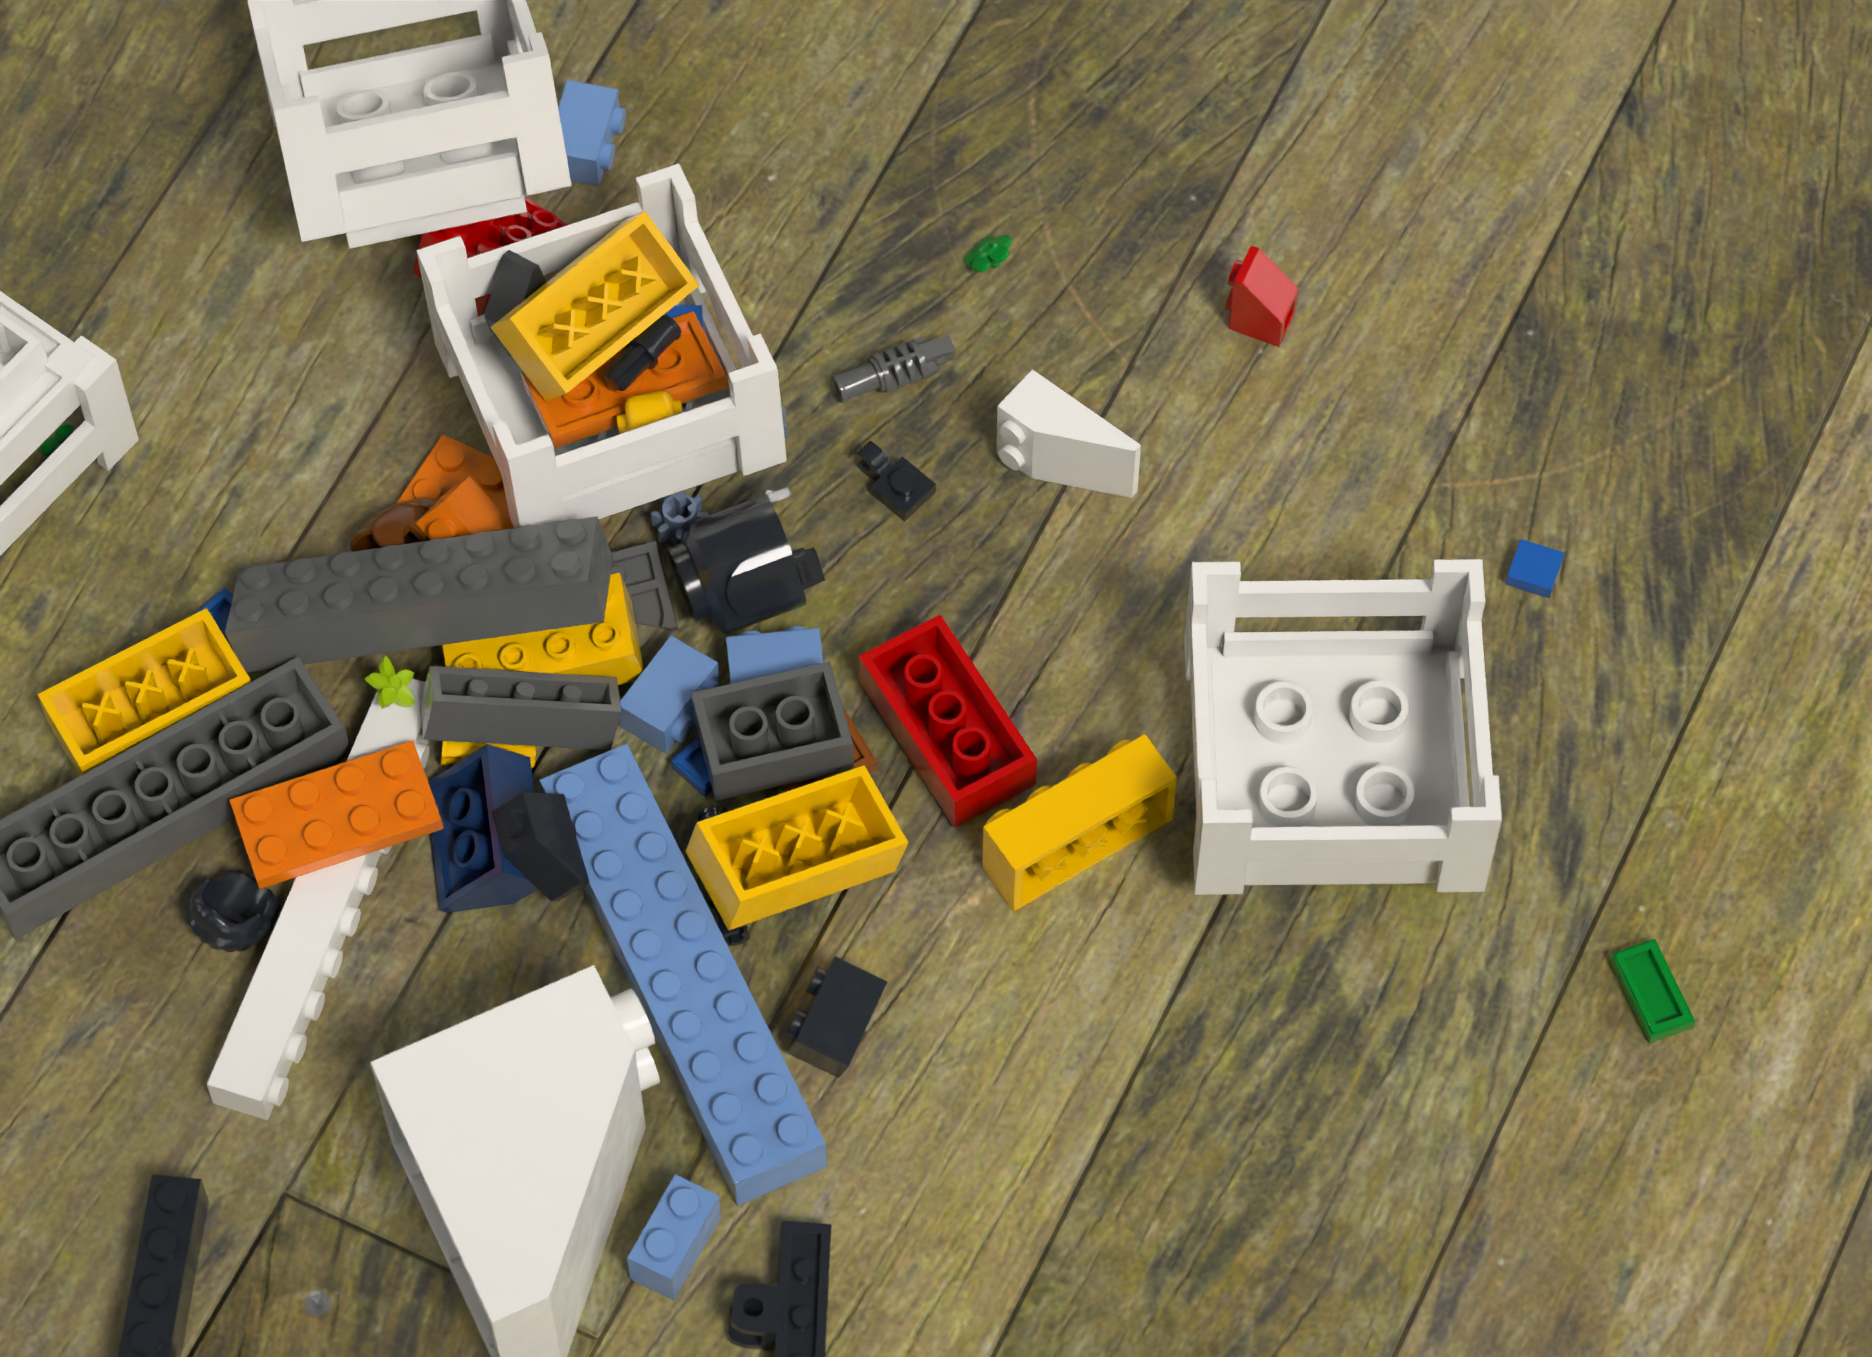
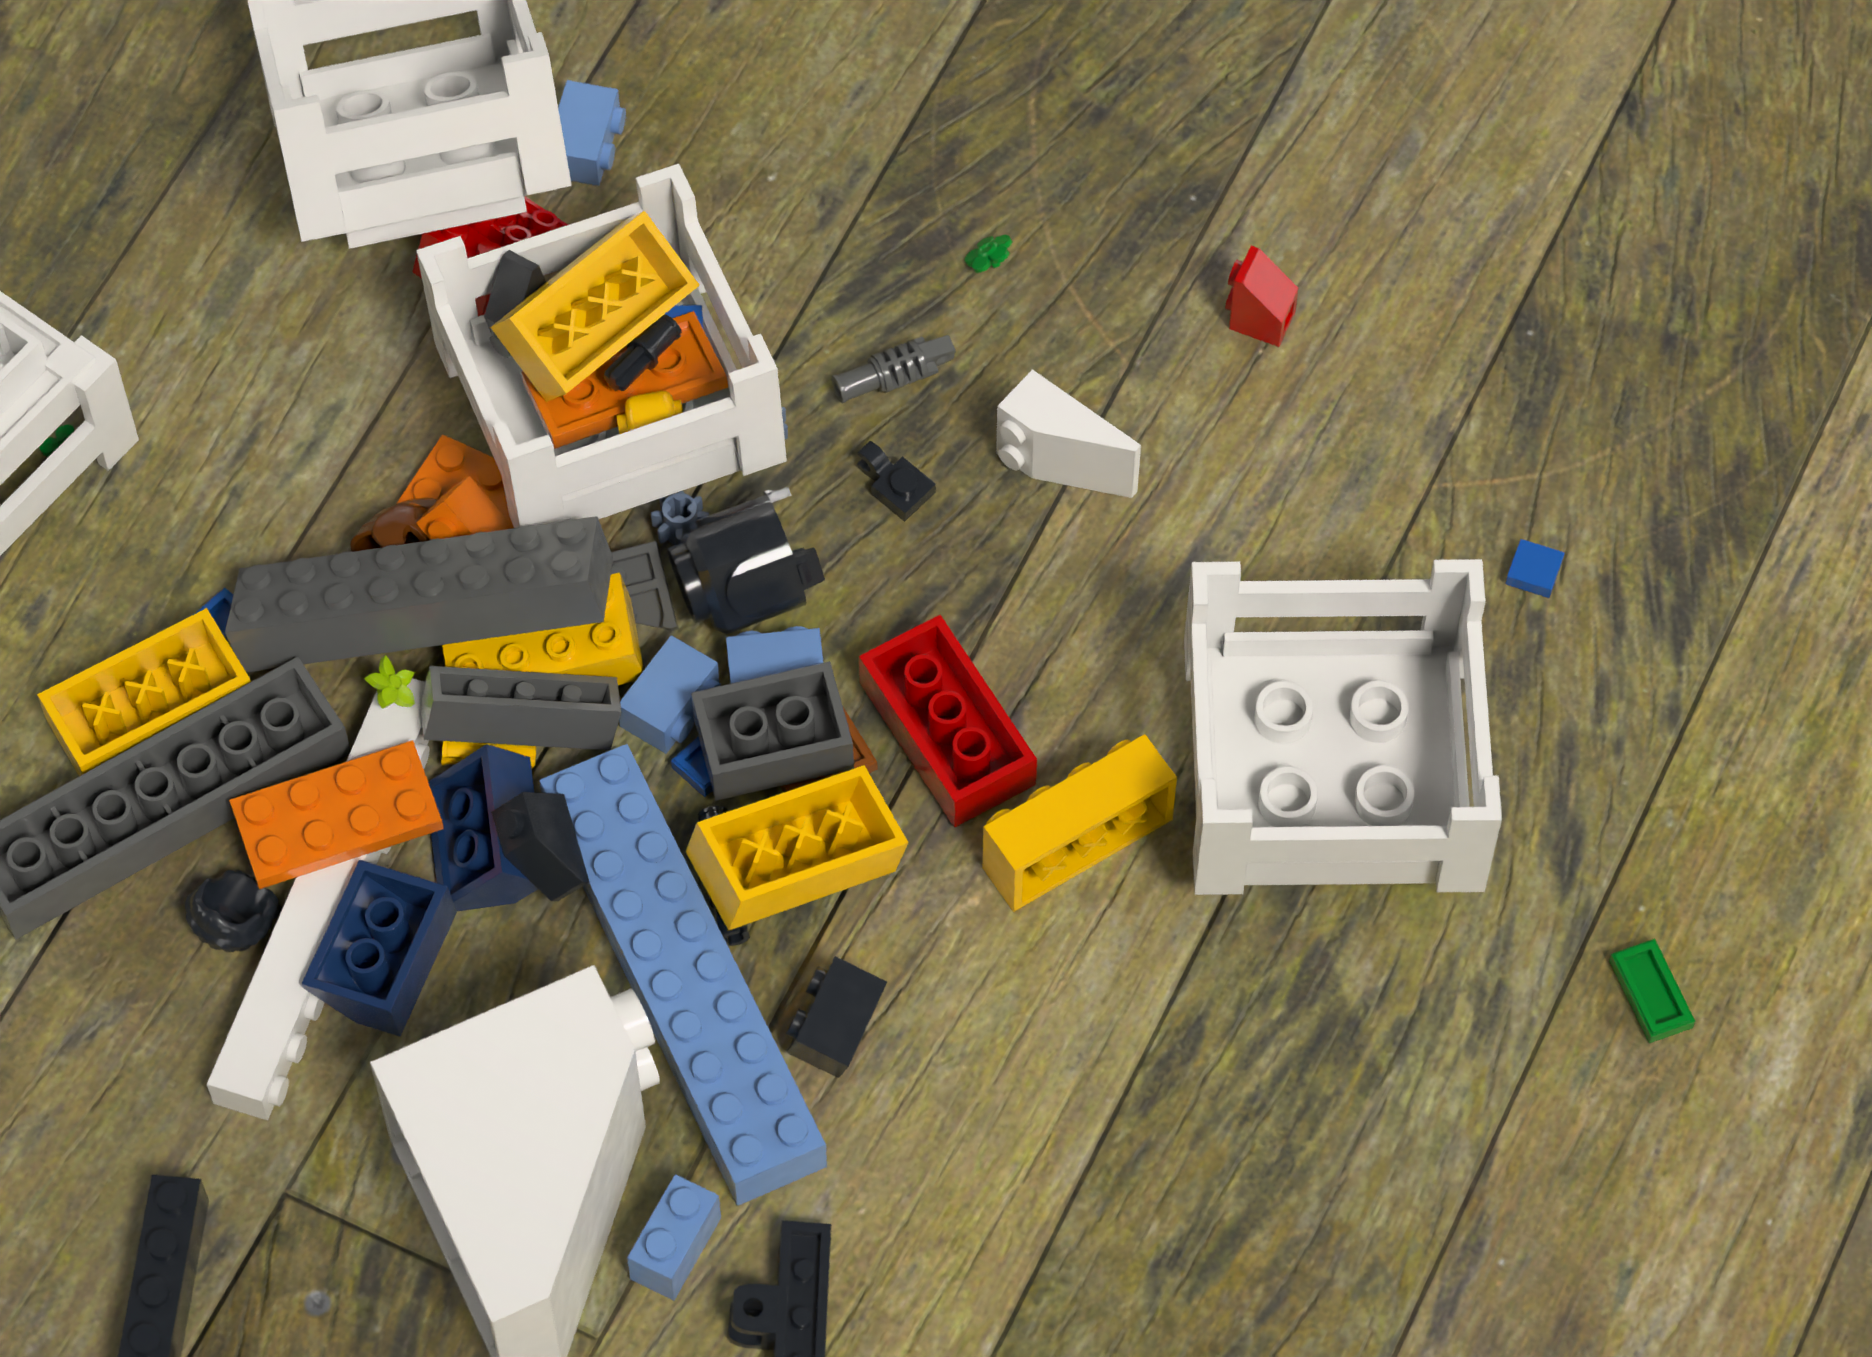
(380, 946): none -> dark blue slope

